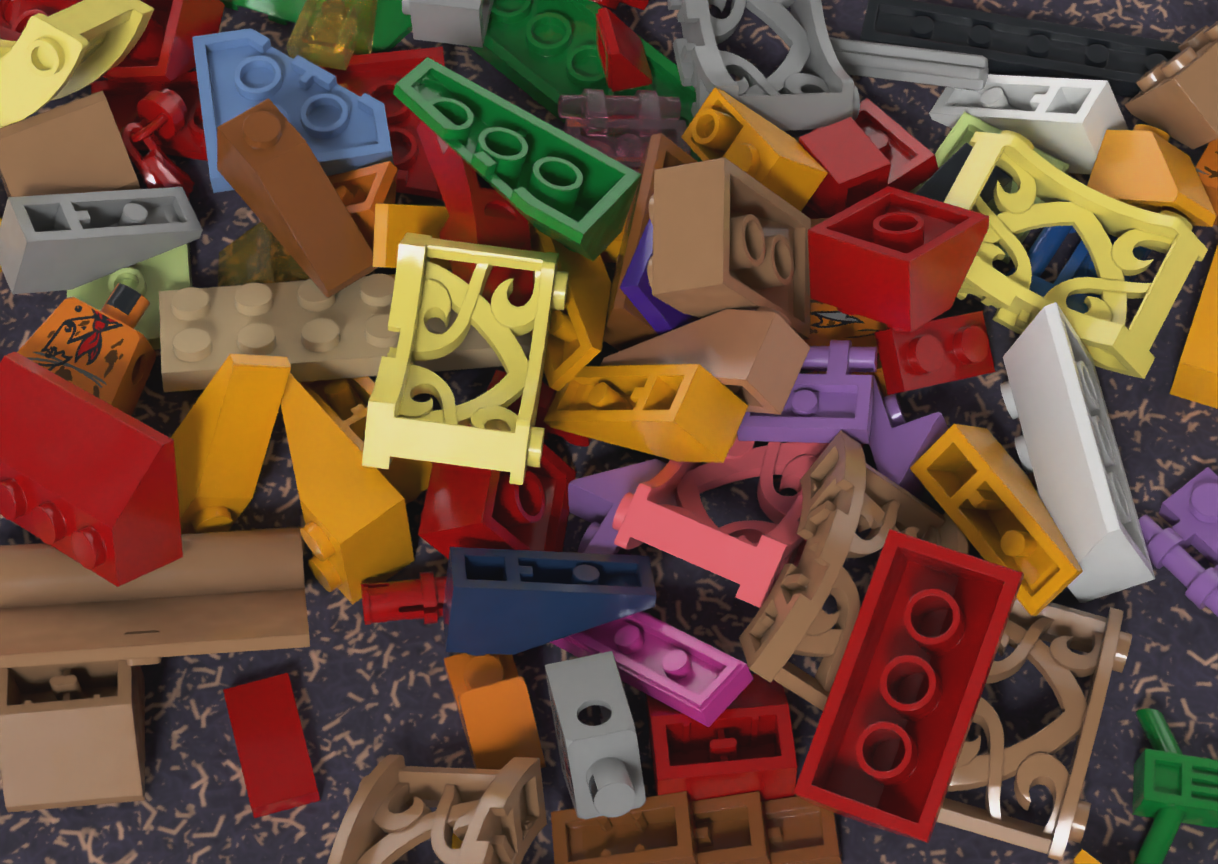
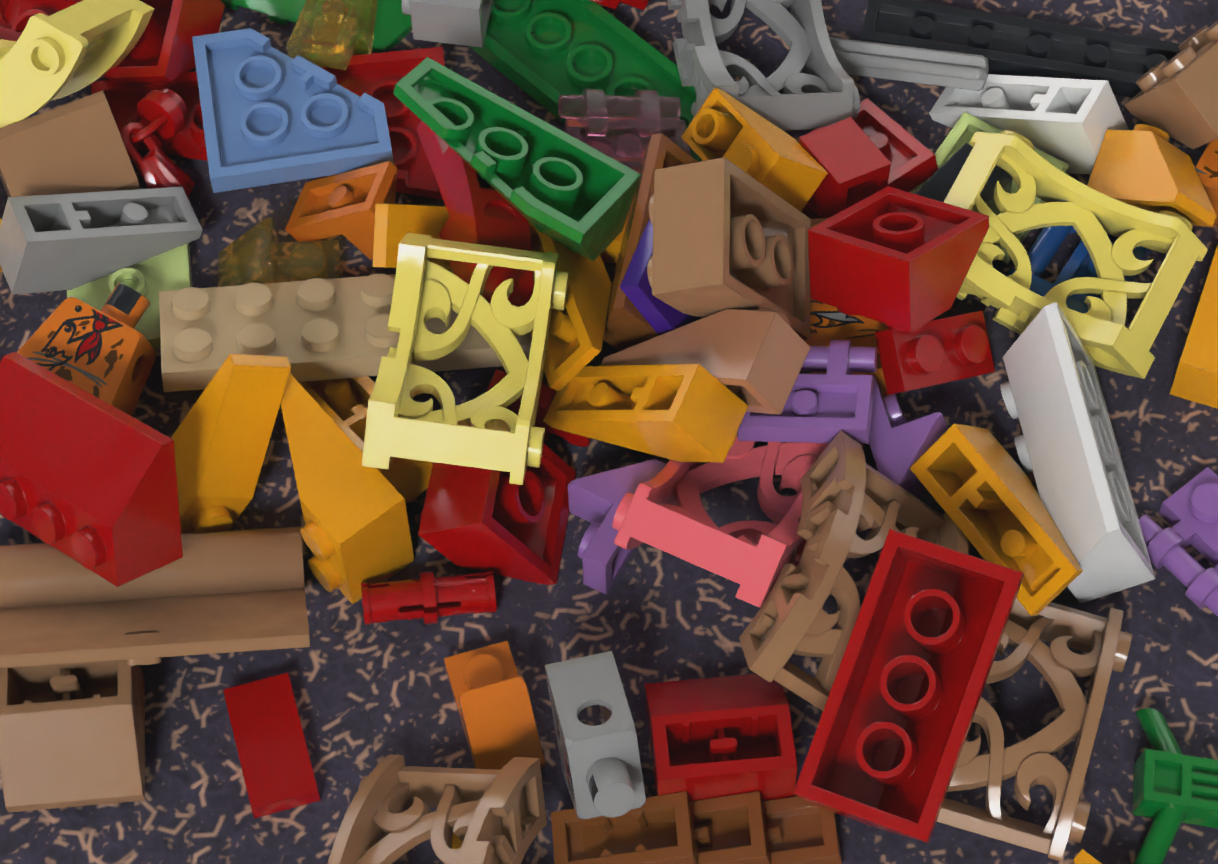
(292, 196): dark orange slope -> none
(529, 598): dark blue slope -> none
(620, 53): red slope -> none
(666, 664): dark pink tile -> none

